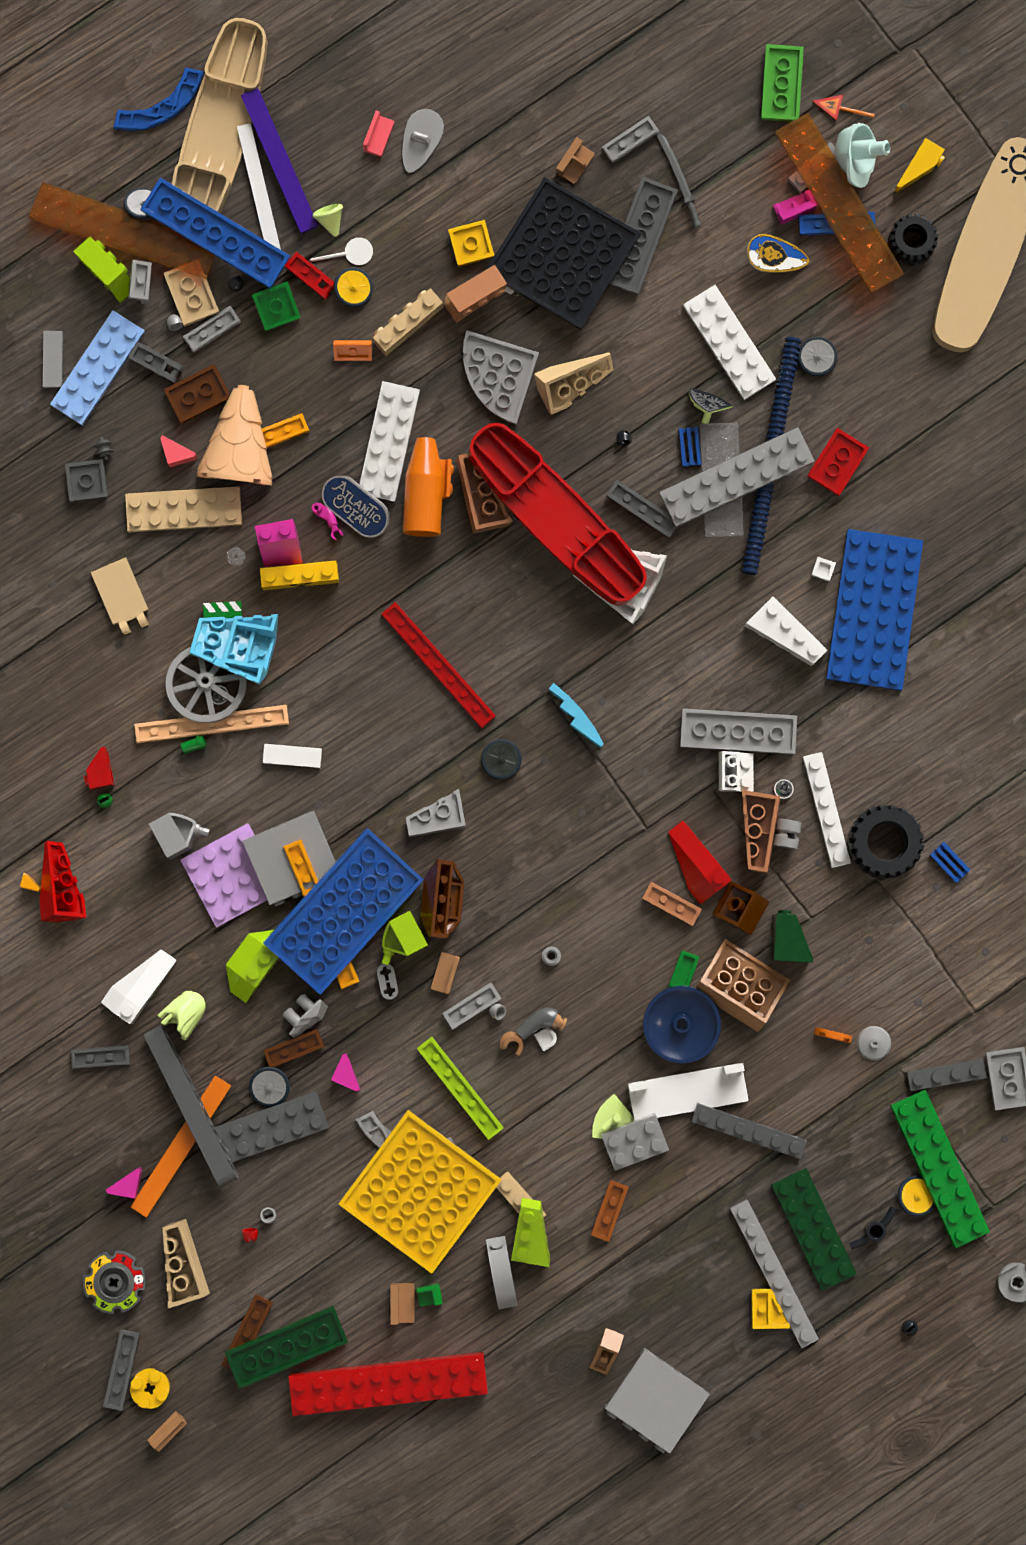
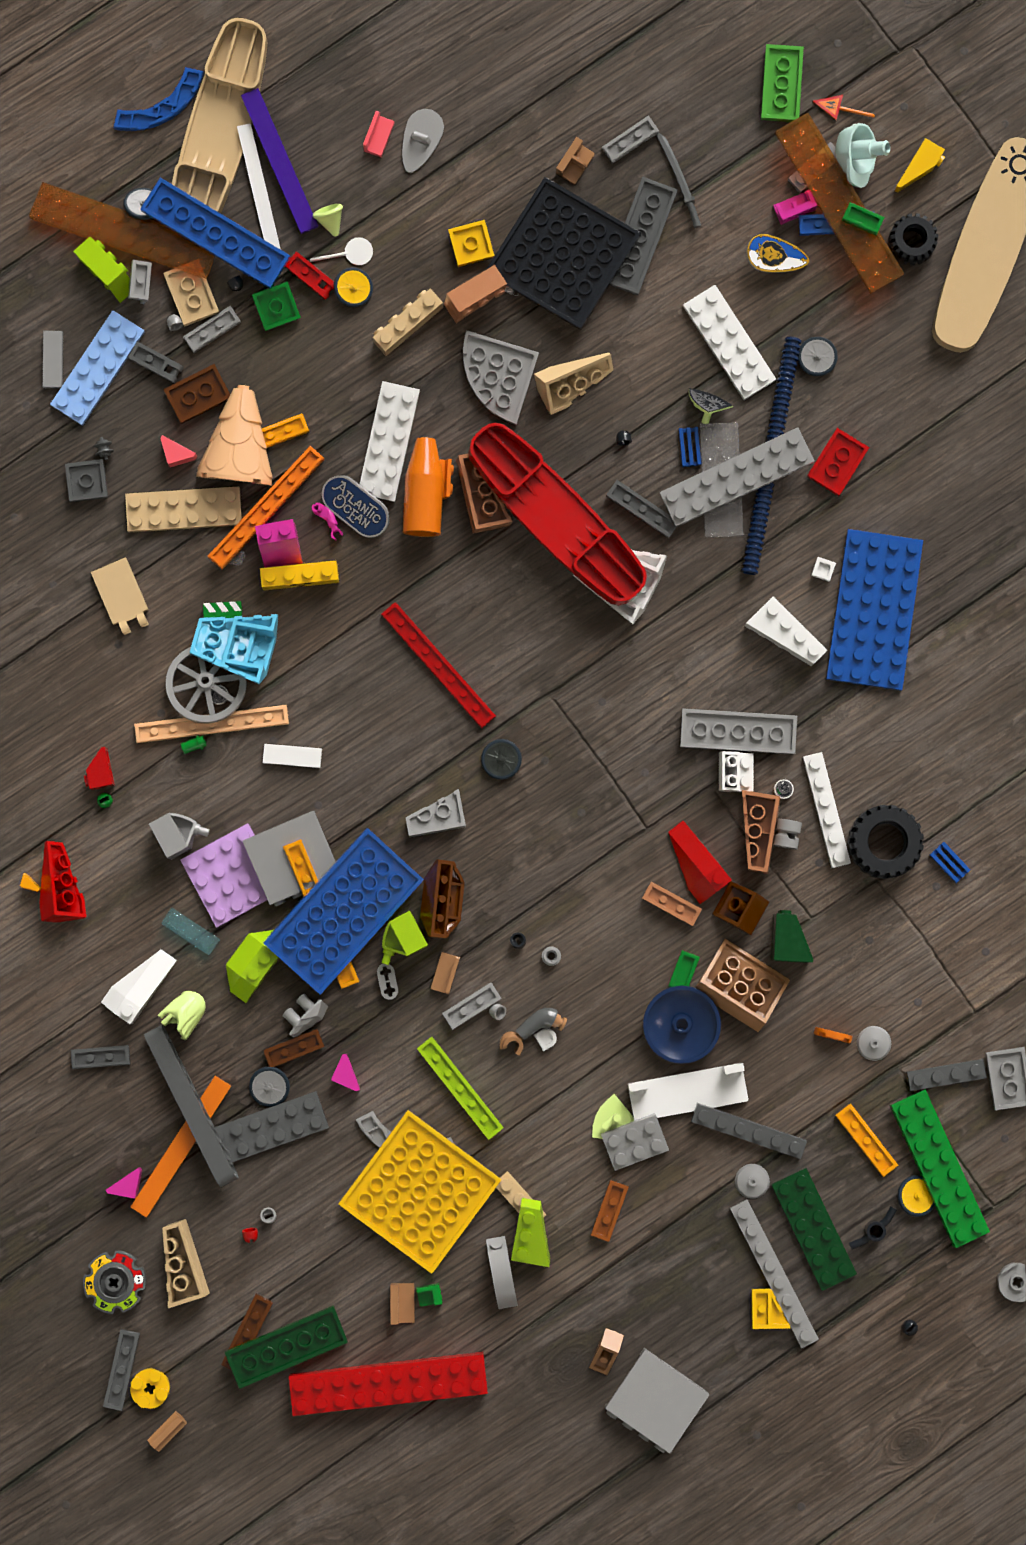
(190, 931): none -> clear light blue plate
(266, 507): none -> orange tile
(352, 350): orange plate -> none
(522, 940): none -> black hinge
(581, 722): medium azure slope -> none
(752, 1181): none -> light grey piece
(863, 218): none -> green tile
(866, 1140): none -> light orange tile

